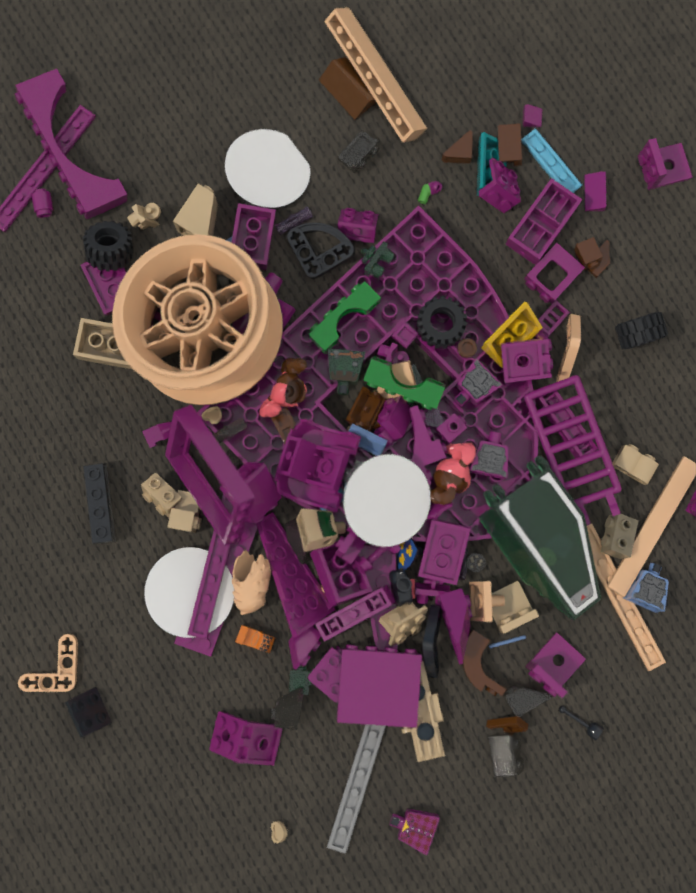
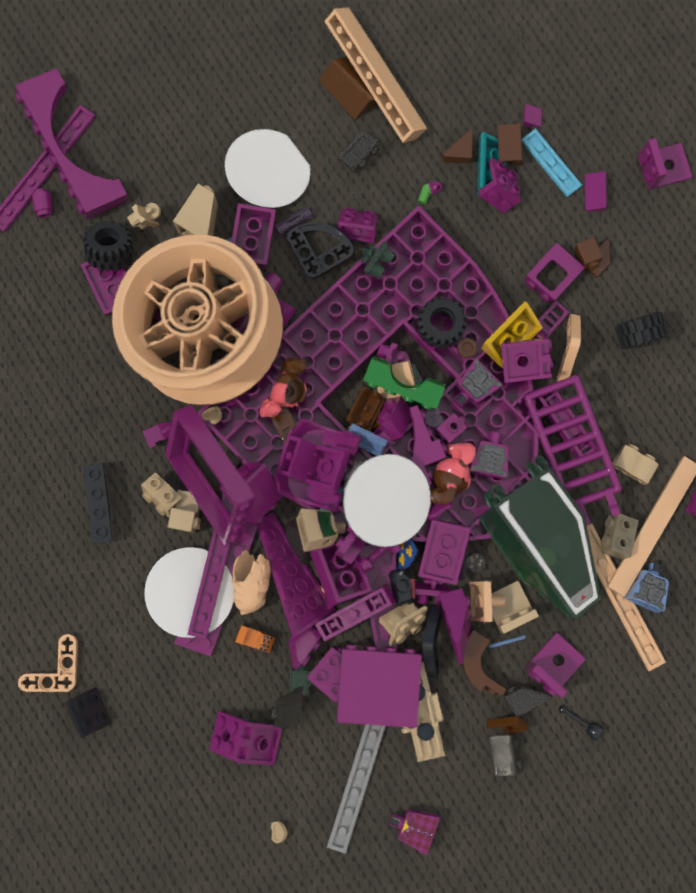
(97, 344): tan brick -> none
(230, 430): clear smoke axle -> none
(345, 368): torso -> none
(361, 300): green arch -> none
(405, 335): magenta tile -> none
(543, 221): magenta brick -> none

